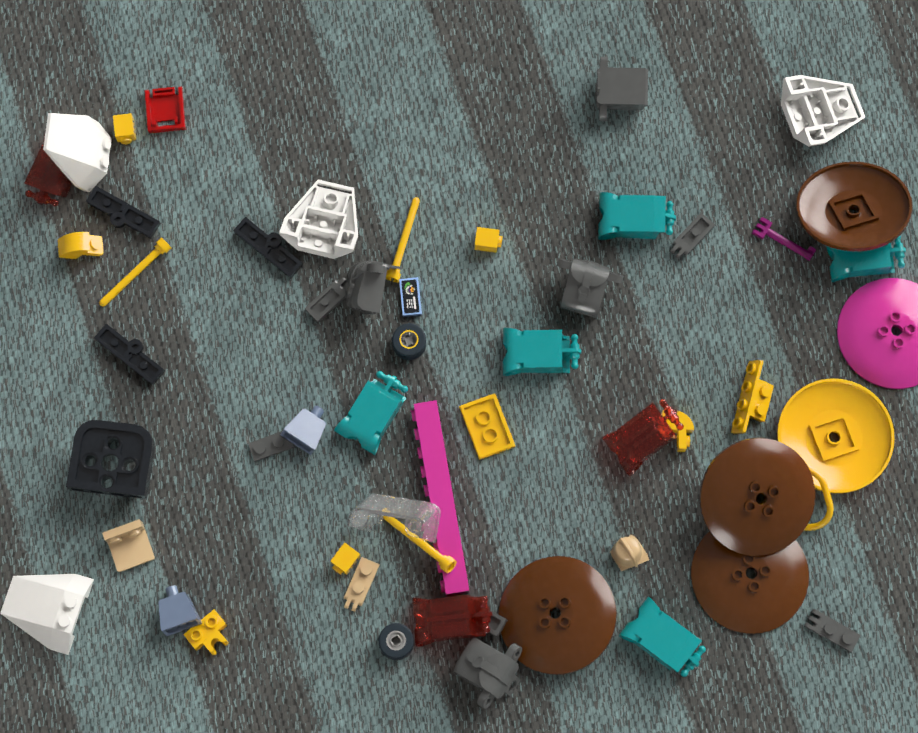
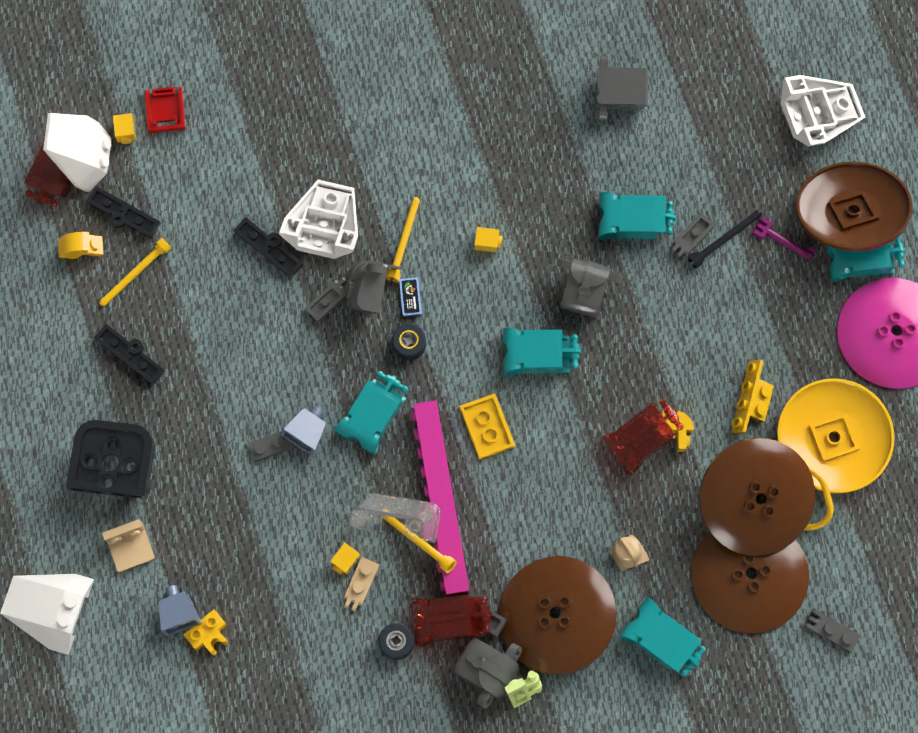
(521, 690): none -> yellowish green plate
(698, 257): none -> black piece

